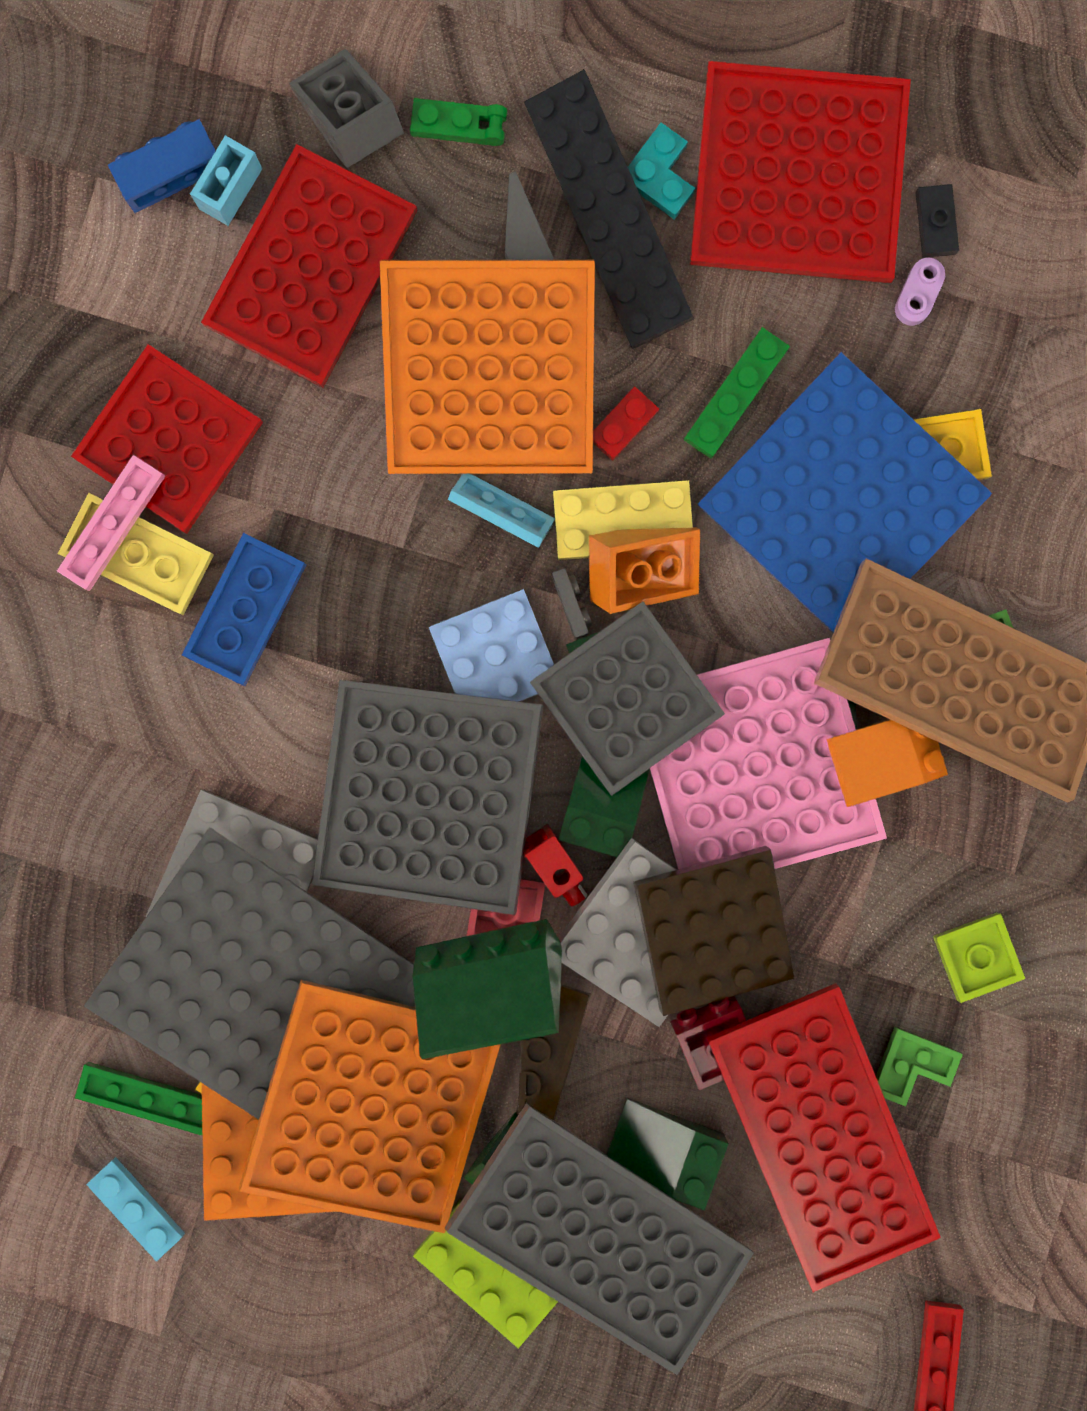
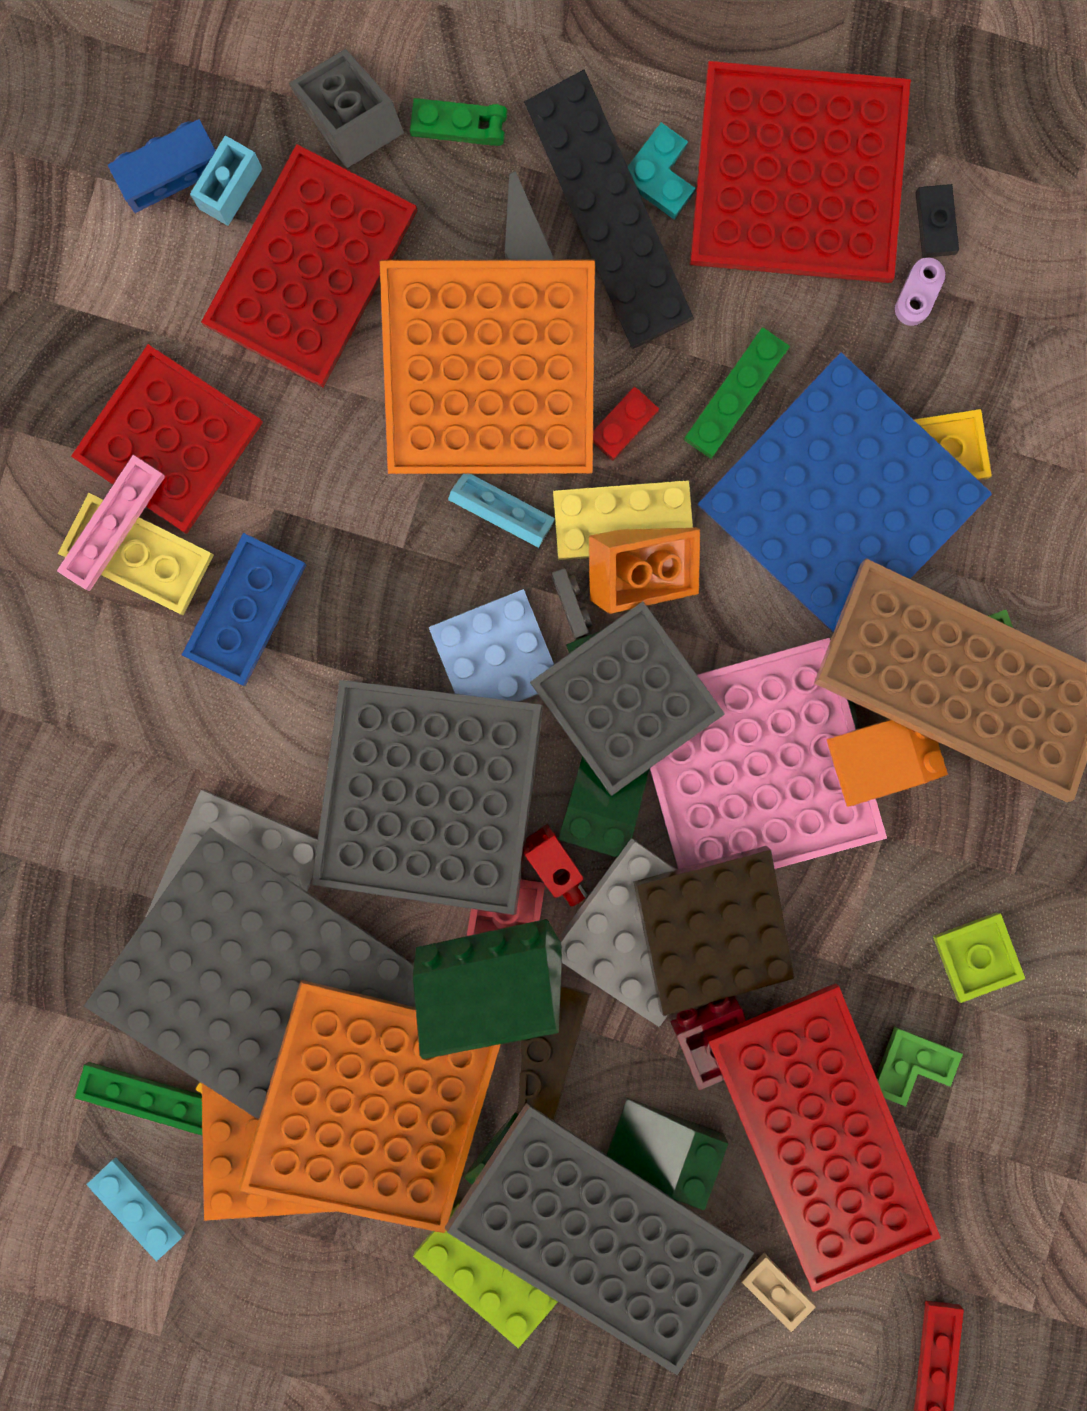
(777, 1292): none -> tan plate

